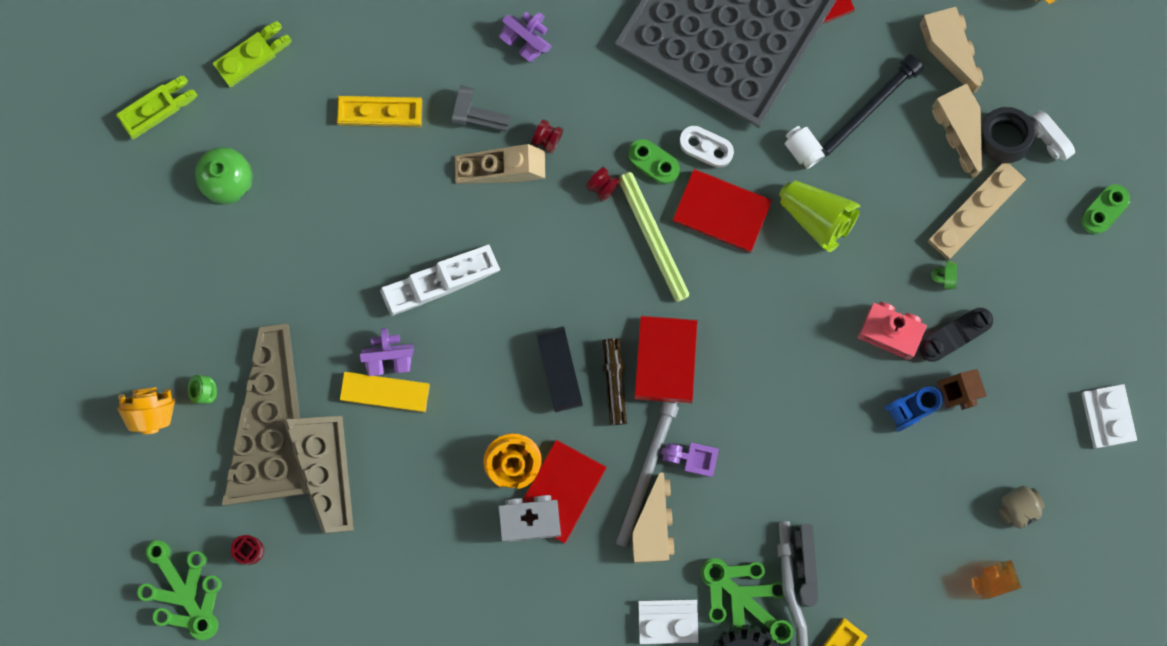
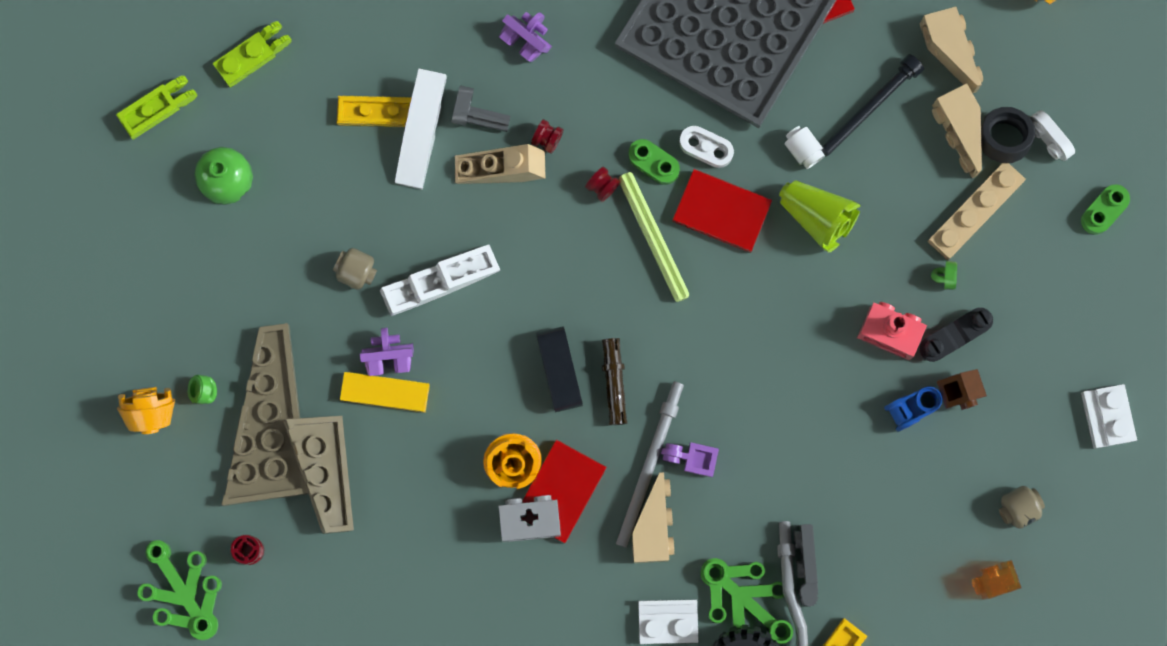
(355, 268): none -> dark tan head
(420, 129): none -> white slope
(666, 359): red tile -> none

